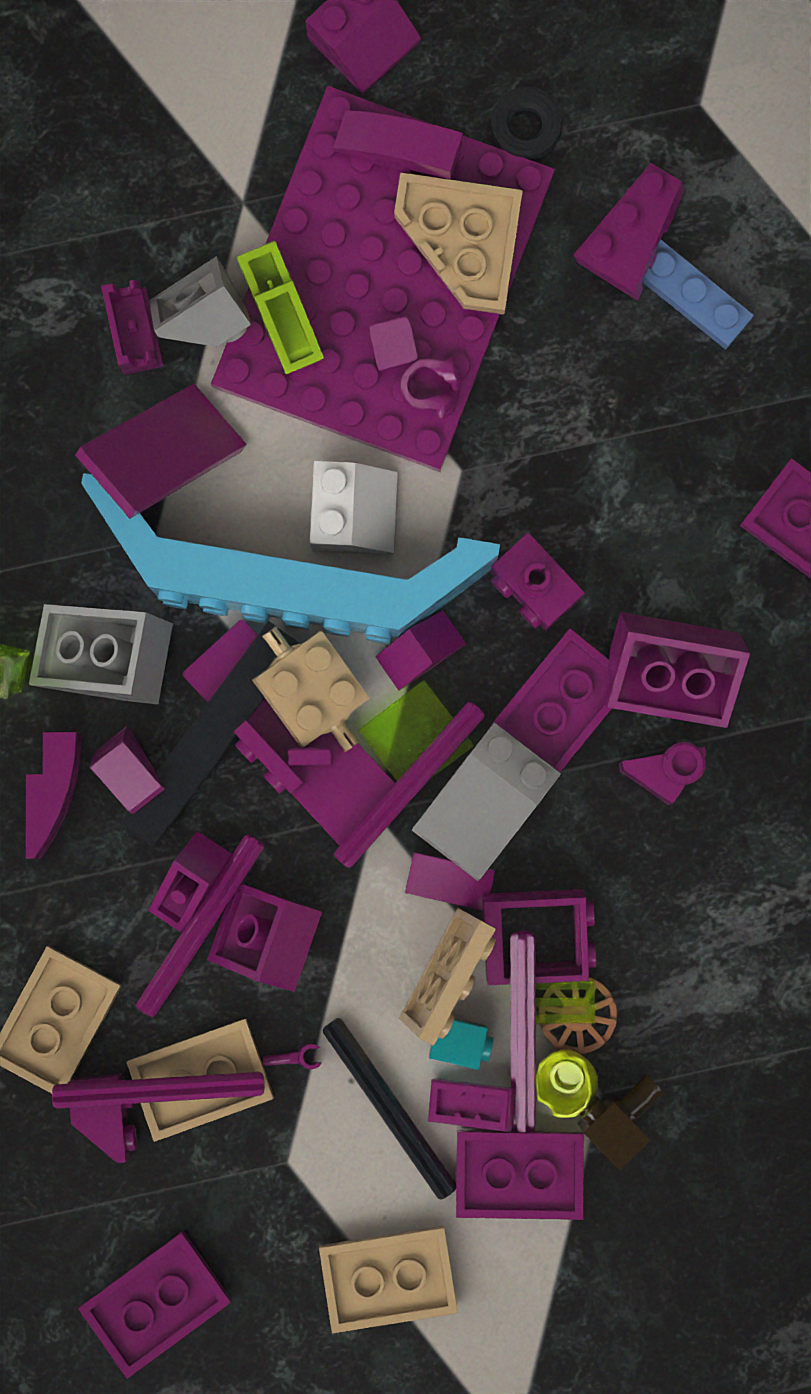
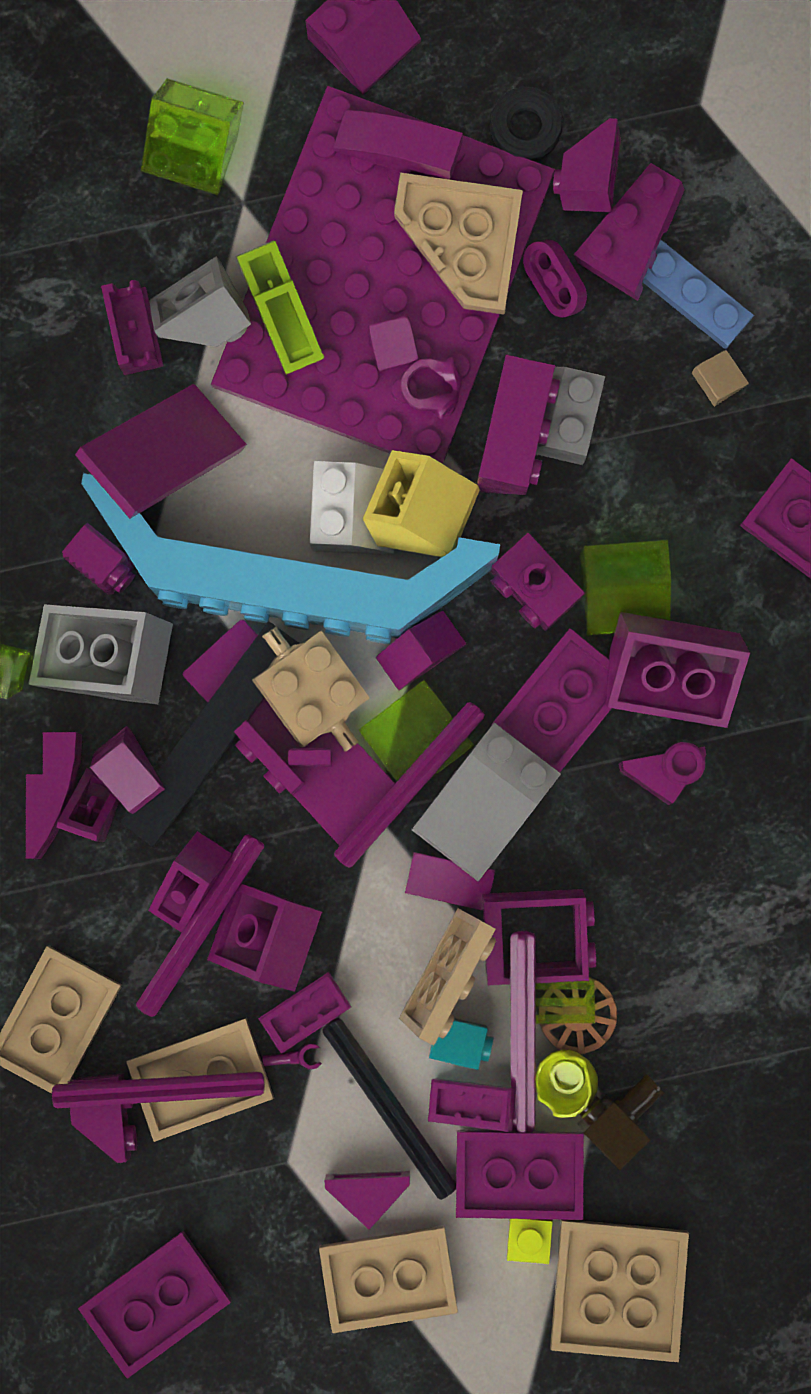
(89, 809): none -> magenta slope
(99, 560): none -> magenta brick
(191, 135): none -> clear neon green slope
(305, 1012): none -> magenta plate
(367, 1194): none -> magenta slope
(419, 505): none -> light yellow slope
(517, 427): none -> magenta slope
(529, 1240): none -> neon yellow plate
(554, 279): none -> magenta plate
(572, 415): none -> light grey slope
(590, 170): none -> magenta slope
(619, 1290): none -> tan plate
(626, 580): none -> clear neon green slope
(719, 377): none -> tan slope

